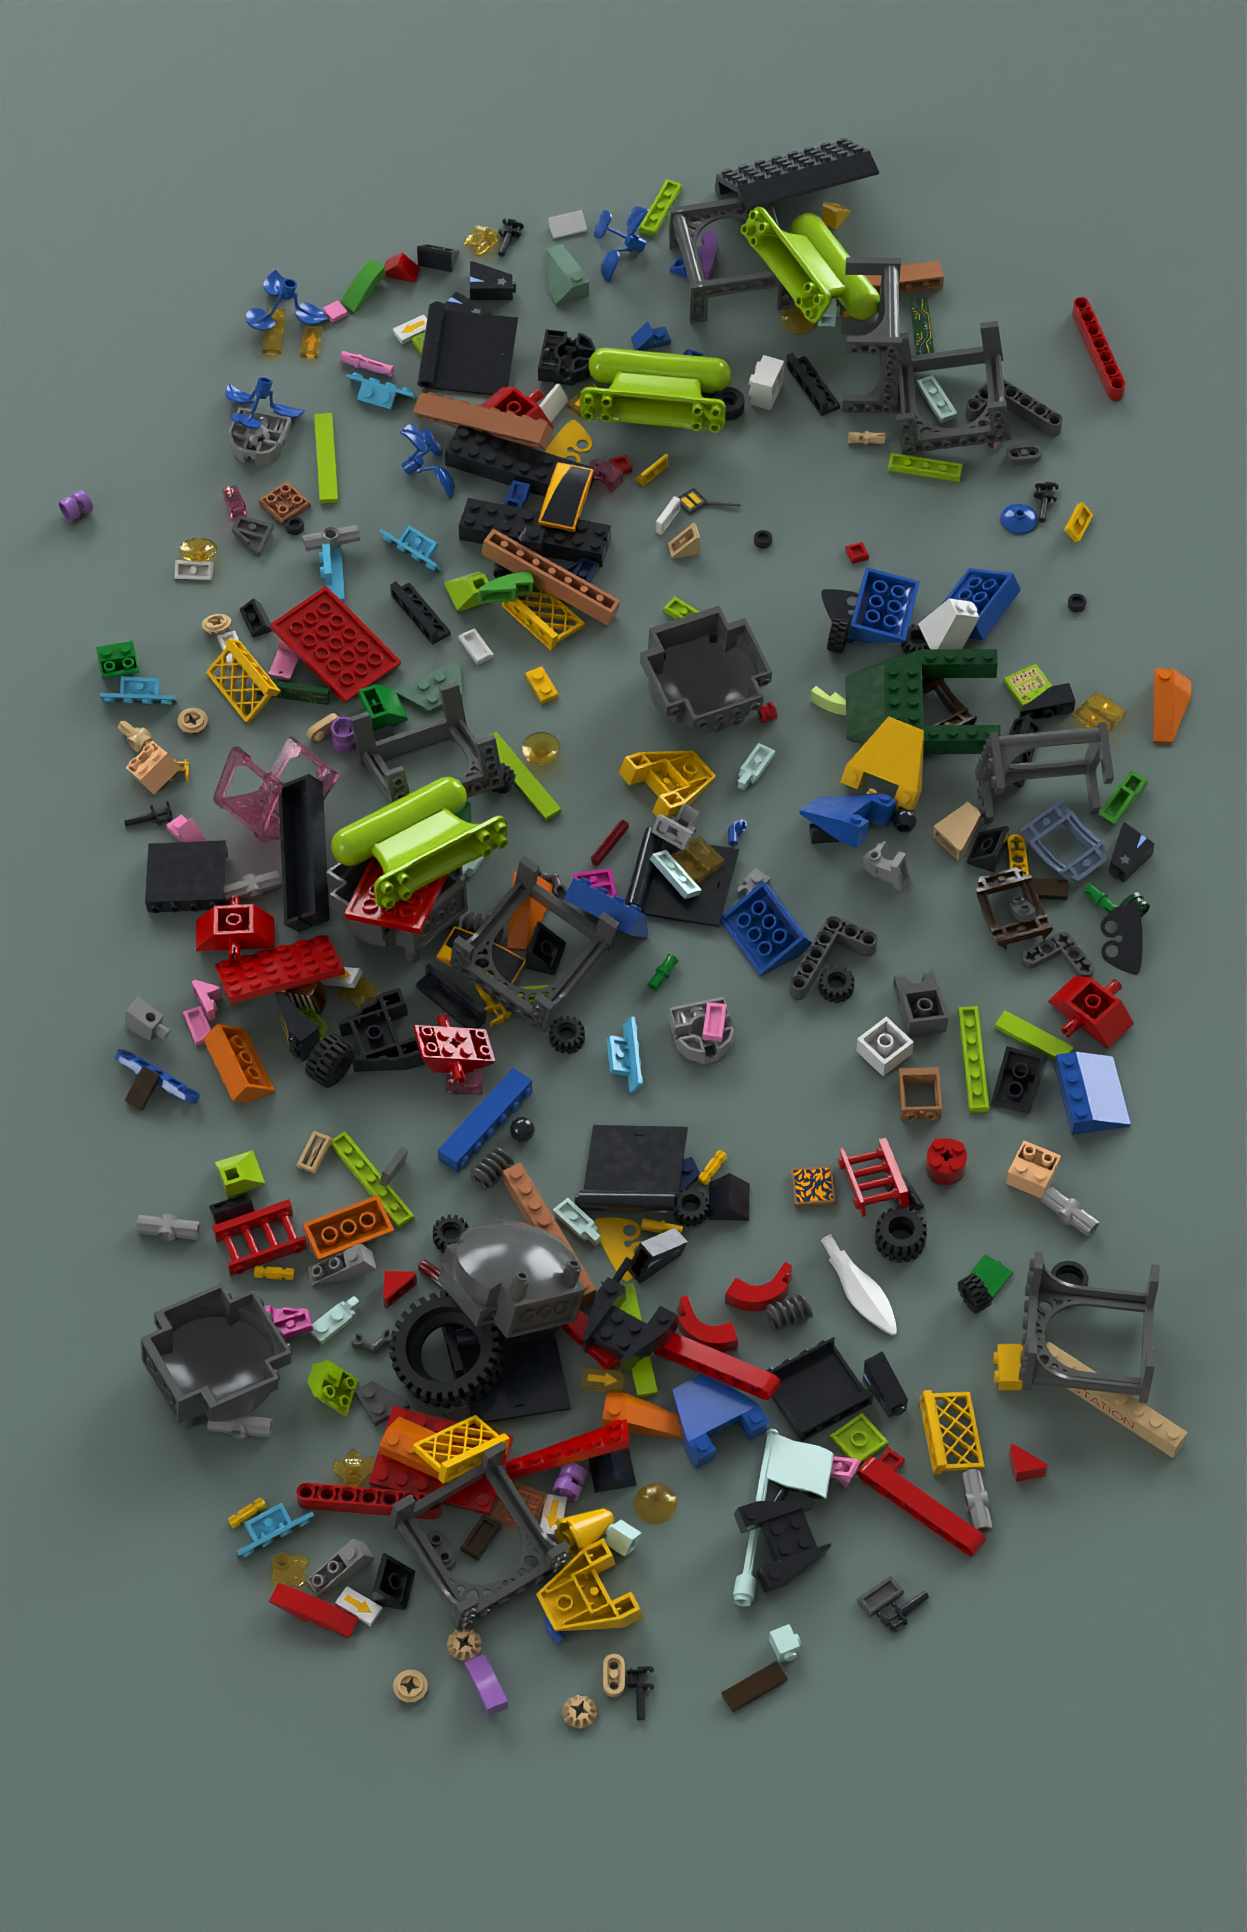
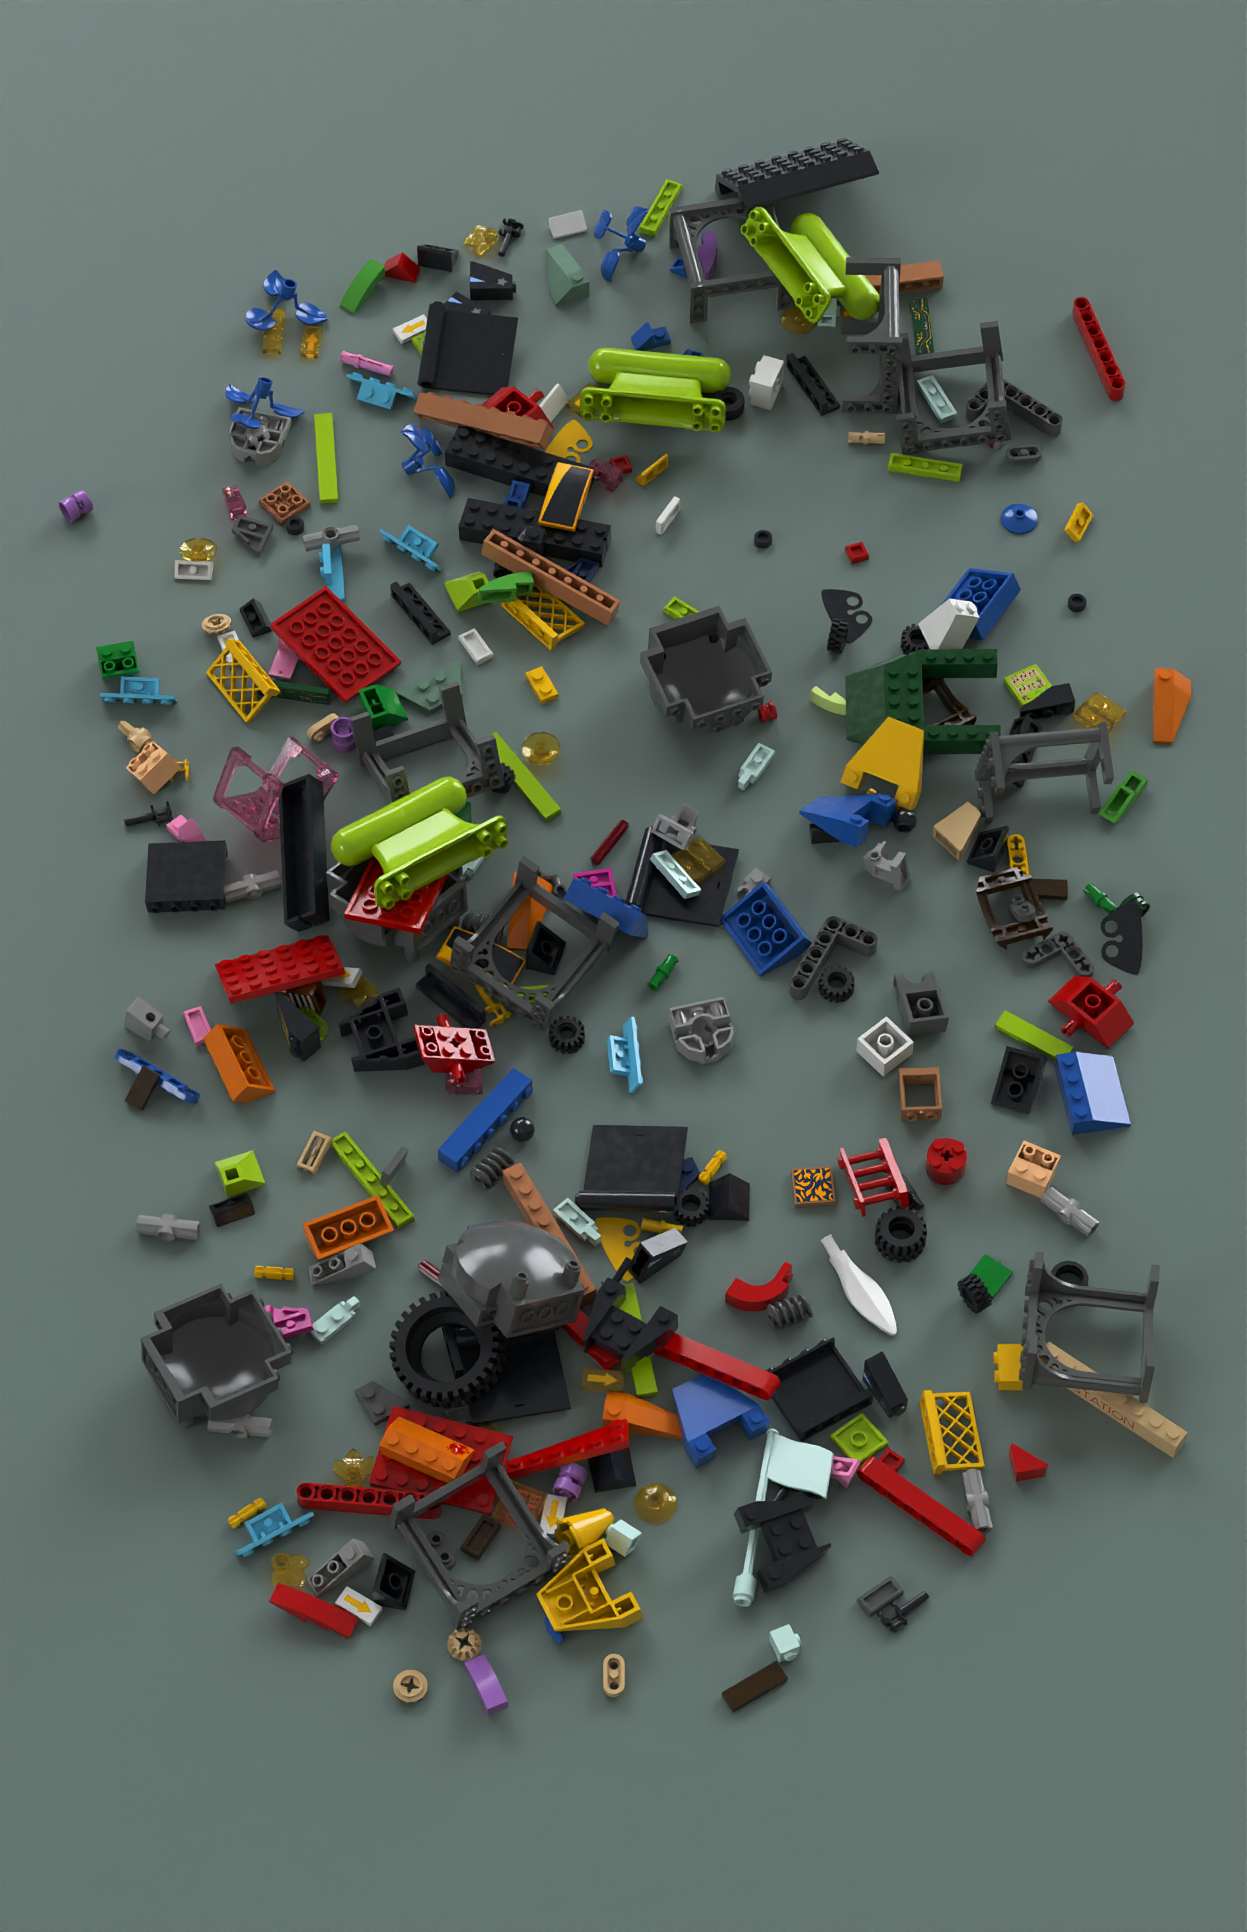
(197, 715): tan gear -> none
(206, 996): bright pink slope -> none
(234, 928): red slope -> none
(253, 1220): red fence -> none
(329, 1060): black tyre -> none
(332, 1386): lime slope -> none
(335, 311): bright pink tile -> none
(373, 1347): dark grey arm -> none
(396, 1285): red slope -> none
(444, 1225): black tyre -> none
(469, 1459): yellow fence -> none
(576, 362): black connector -> none
(584, 1719): tan gear -> none
(640, 1691): black piece -> none
(671, 775): yellow wedge -> none
(685, 543): tan slope -> none
(693, 500): piece -> none
(714, 1022): bright pink tile -> none
(717, 1337): red arch -> none
(735, 830): blue arm -> none
(834, 214): yellow slope -> none
(883, 608): blue slope -> none
(973, 1059): lime tile -> none
(1045, 497): black piece -> none
(1051, 819): sand blue wedge -> none
(1129, 853): black slope -> none

